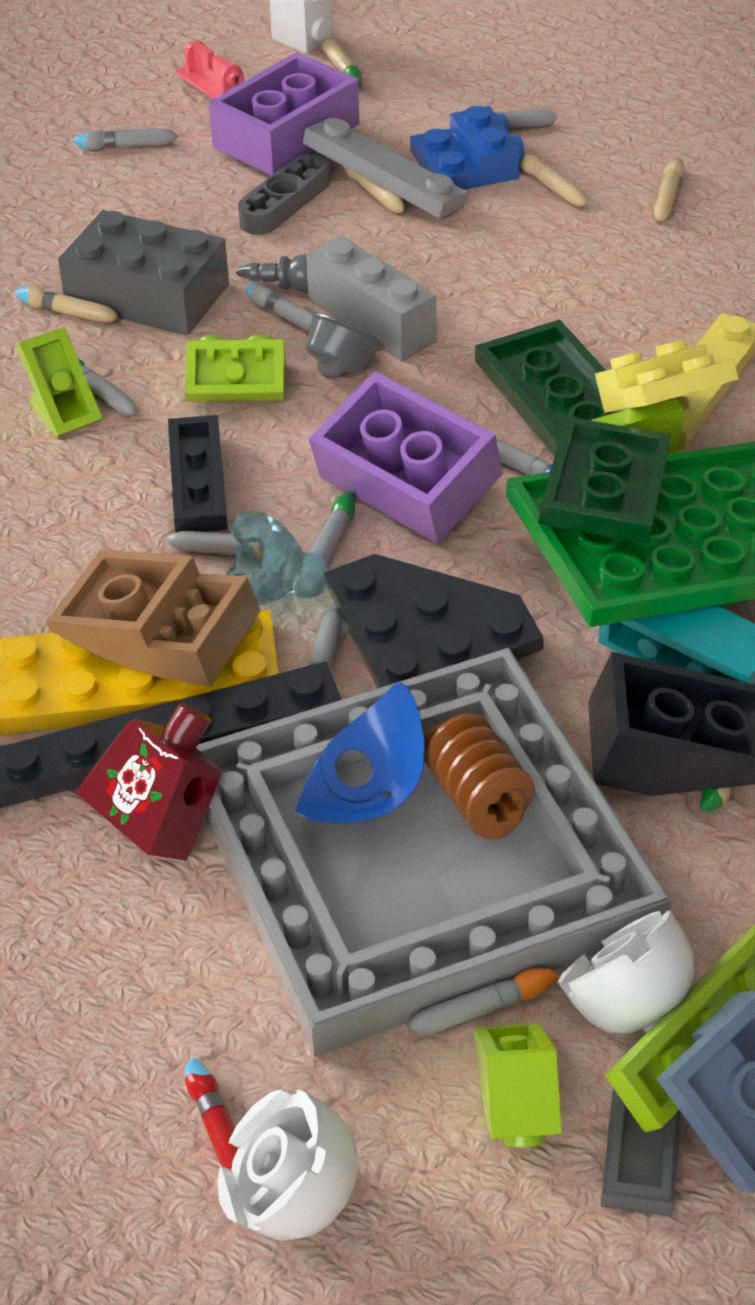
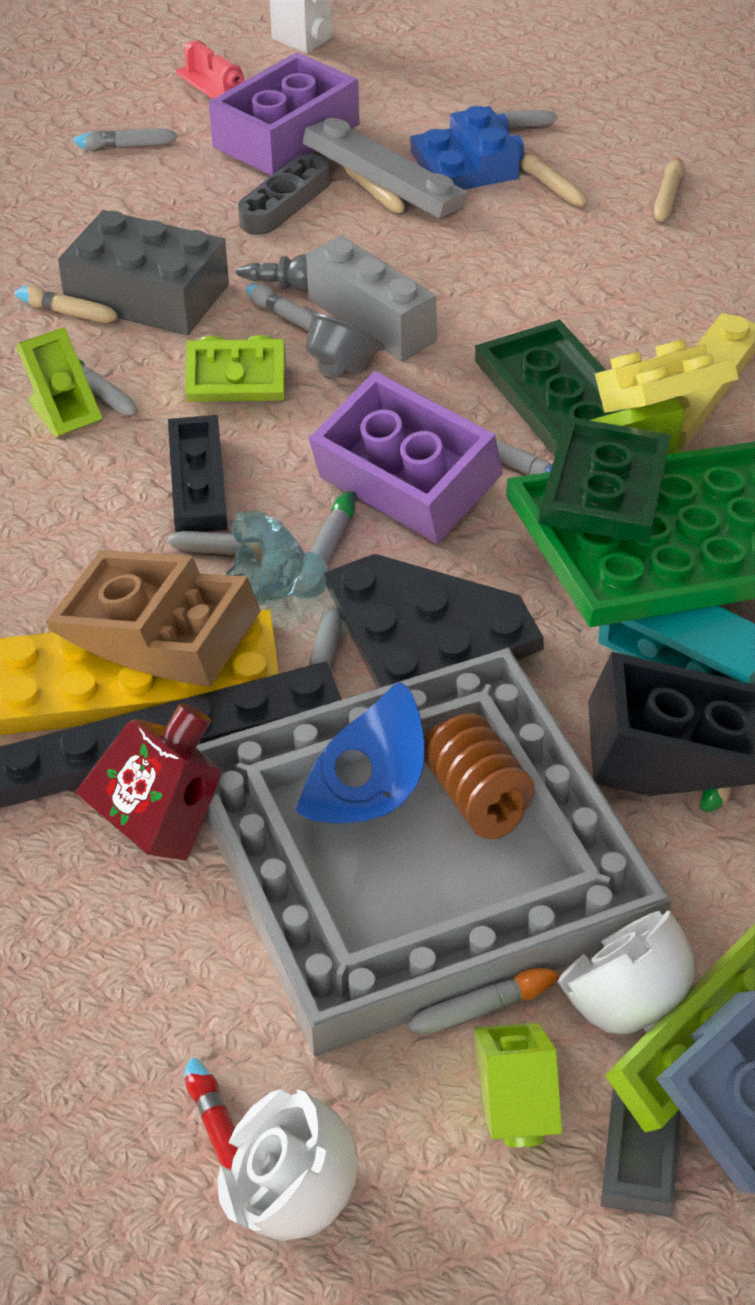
(341, 59): tan piece -> none

